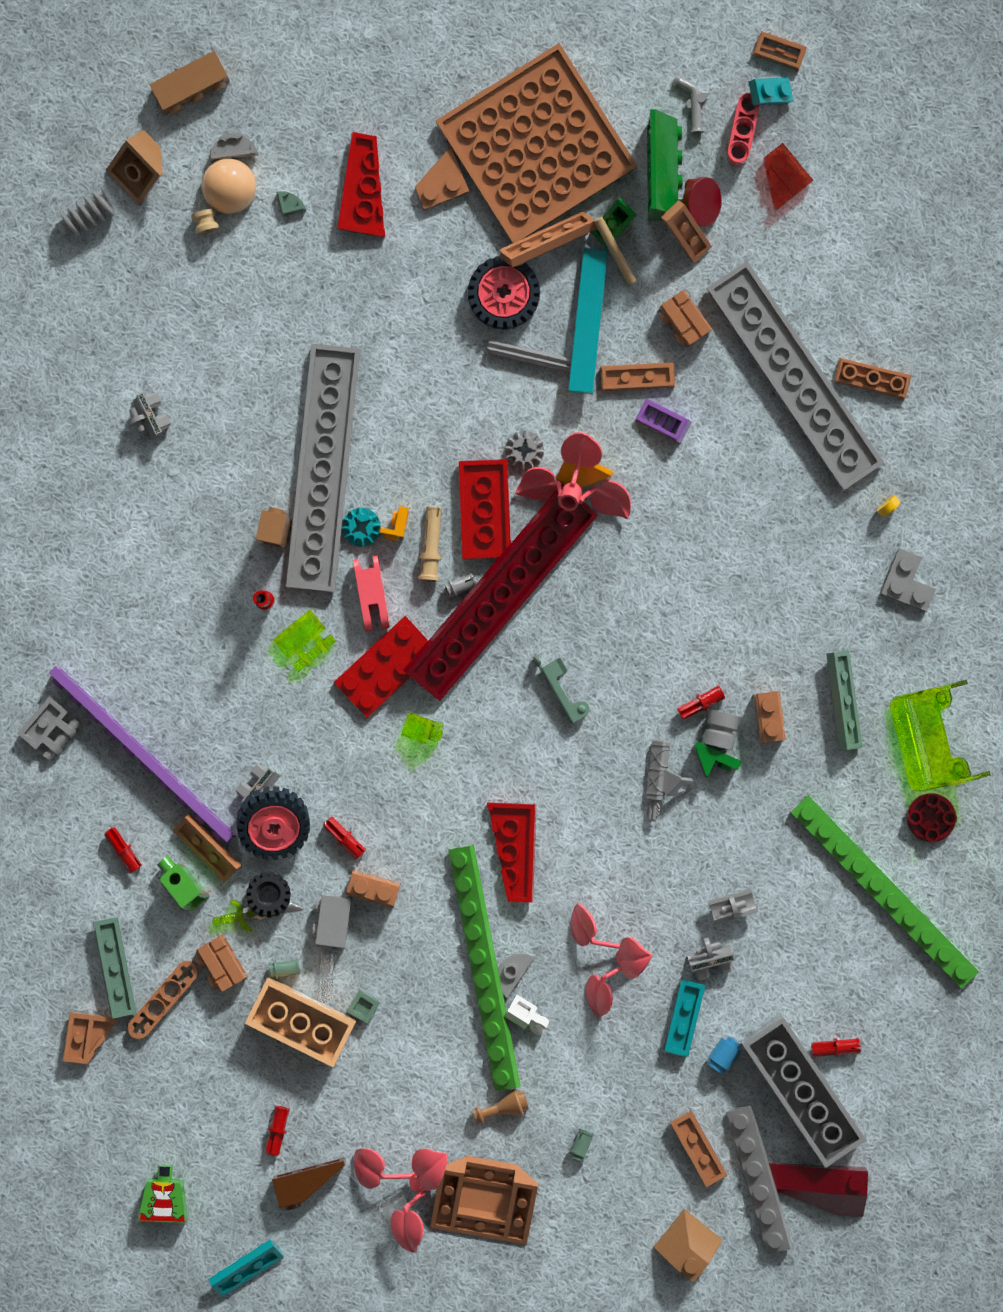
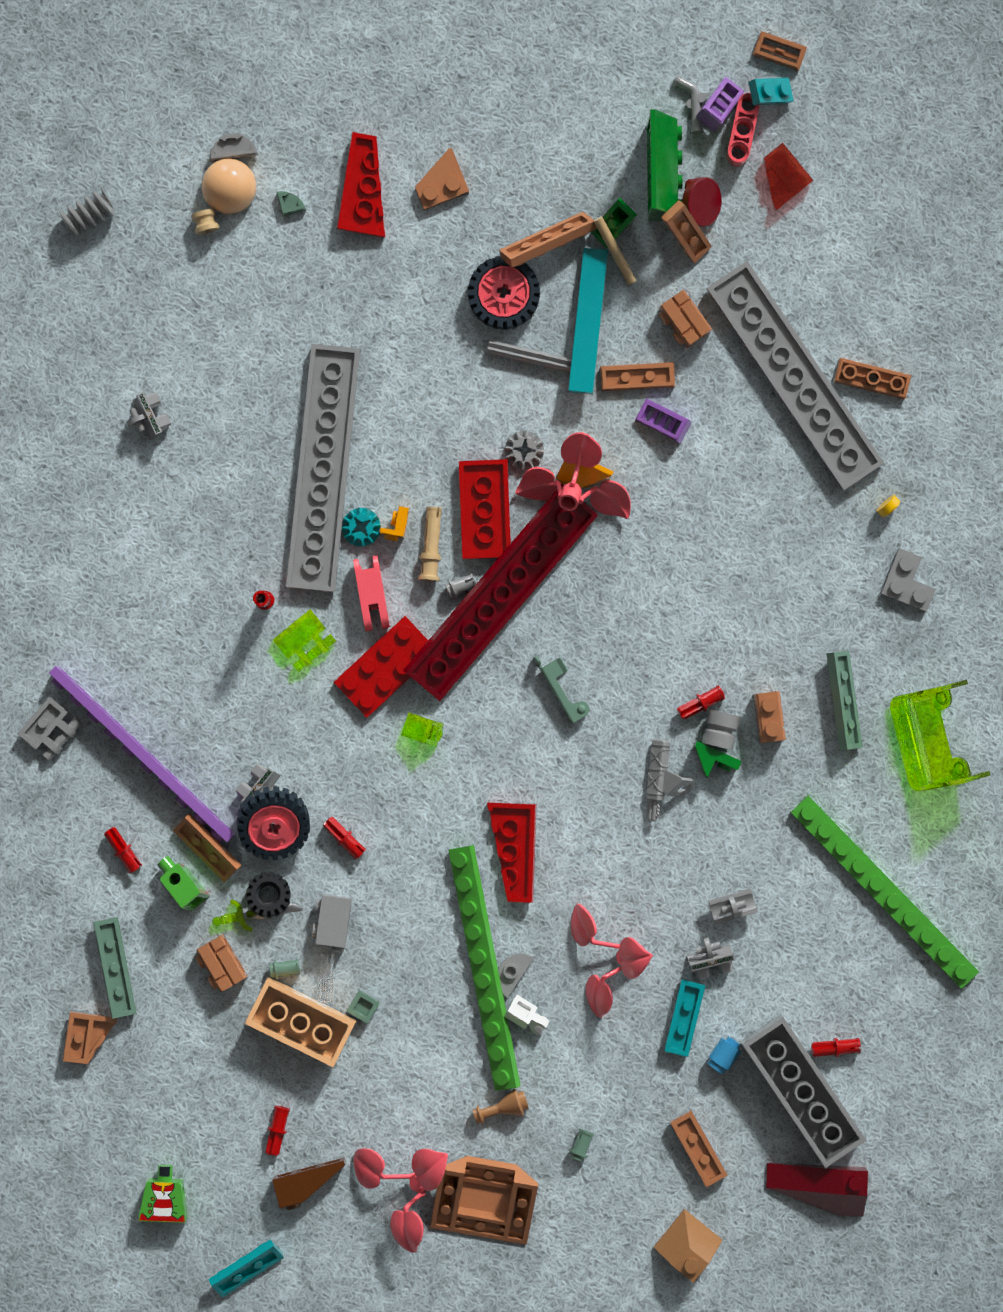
(137, 166): medium nougat slope -> none
(165, 1001): nougat beam -> none
(190, 83): medium nougat brick -> none
(273, 527): medium nougat brick -> none
(373, 888): nougat brick -> none
(536, 144): nougat plate -> none
(709, 114): none -> medium lavender slope
(759, 1179): light grey plate -> none
(931, 817): dark red tile -> none

